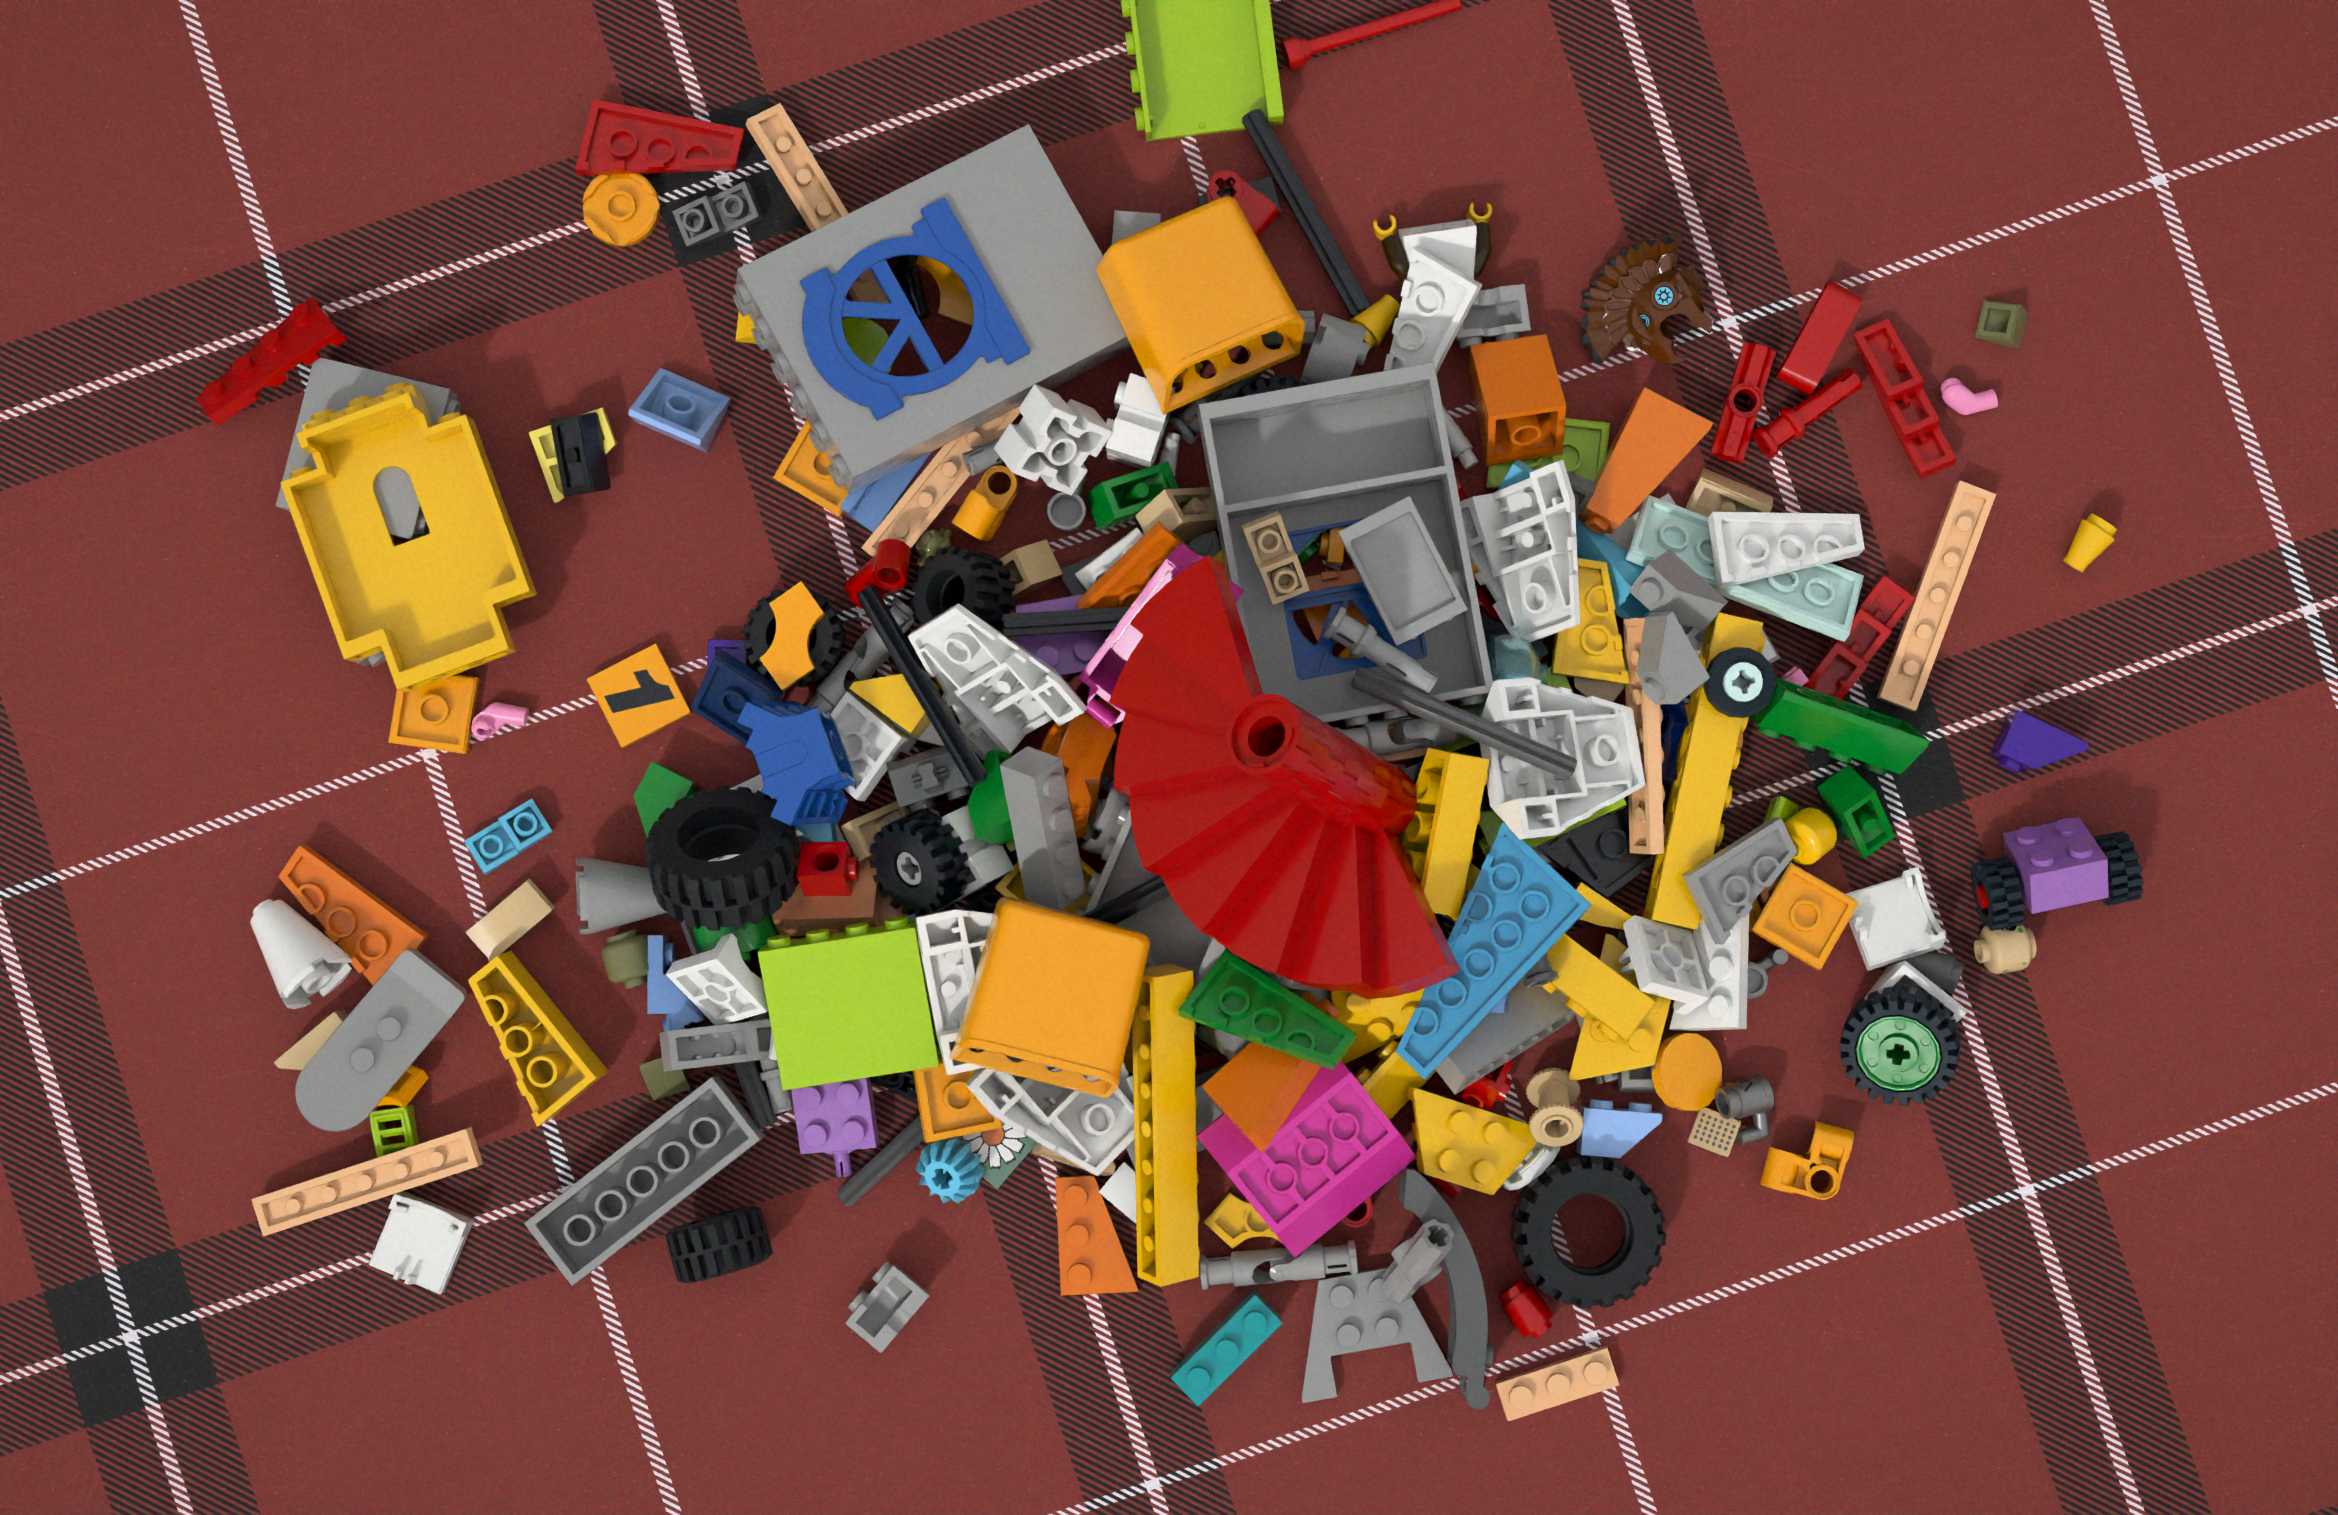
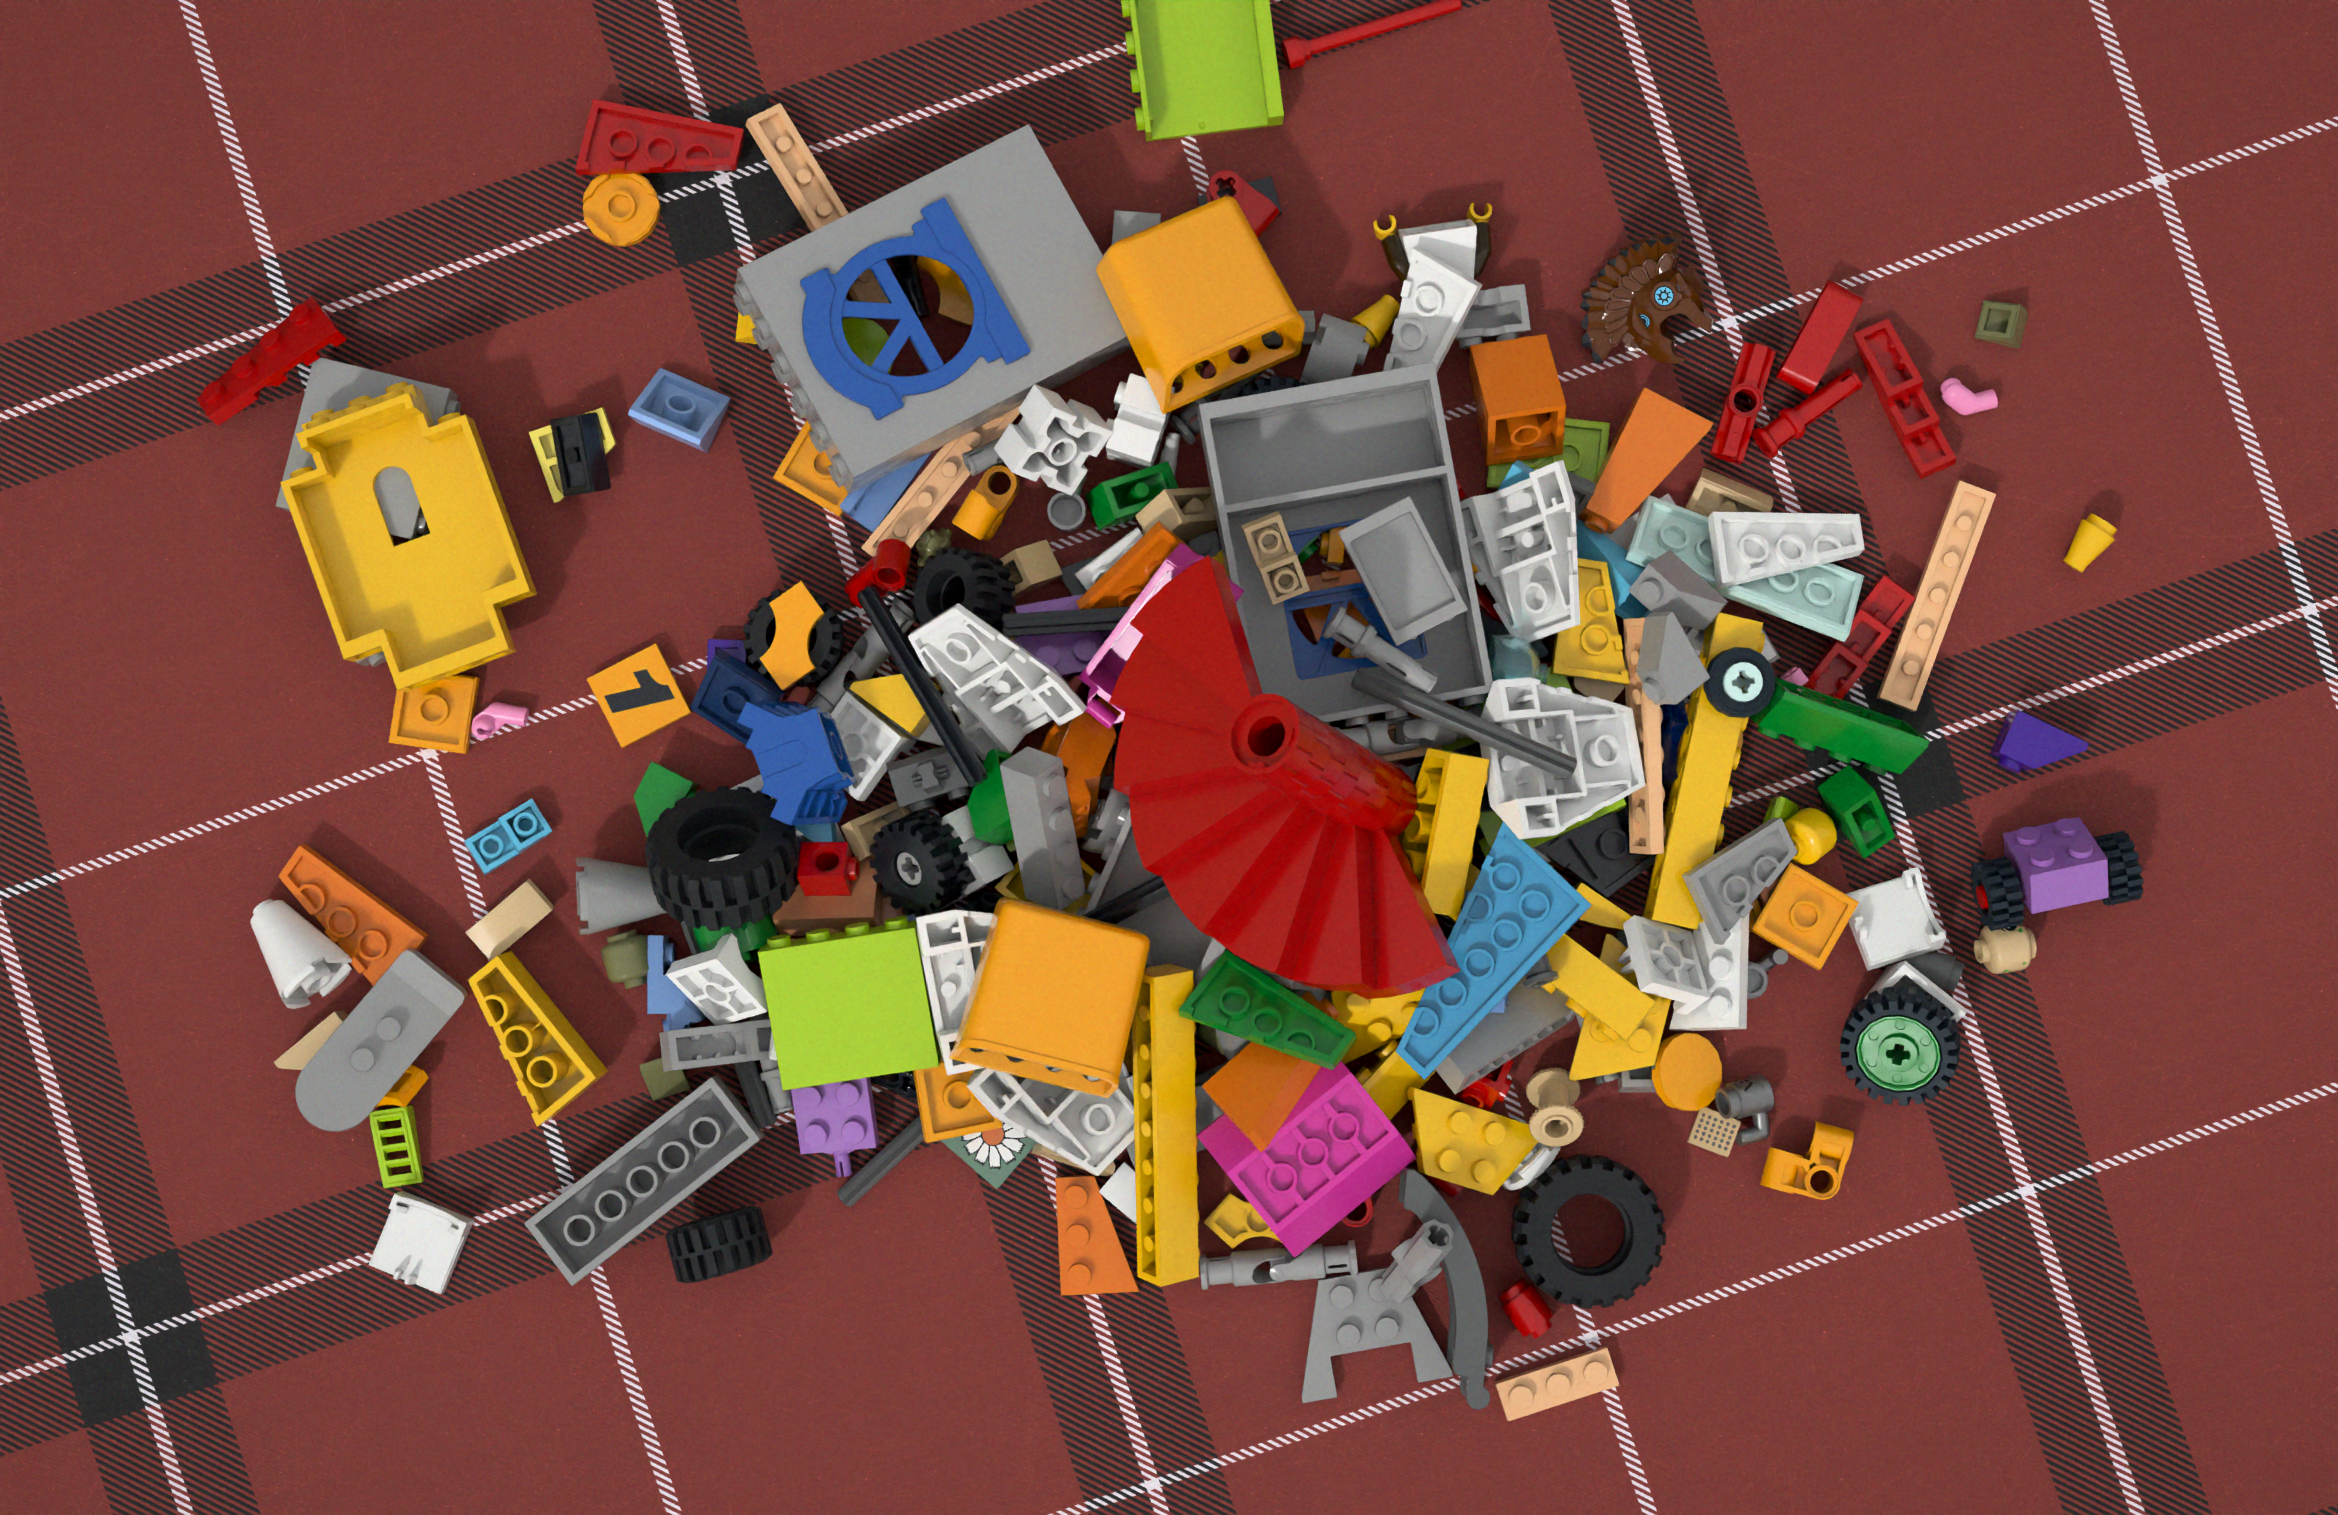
(367, 1181): light nougat plate -> none
(718, 215): flat silver slope -> none
(887, 1307): light grey cylinder -> none
(950, 1169): medium azure gear -> none
(1226, 1347): teal brick -> none
(1305, 212): black axle -> none
(1459, 443): white animal -> none
(1614, 1130): light blue slope -> none

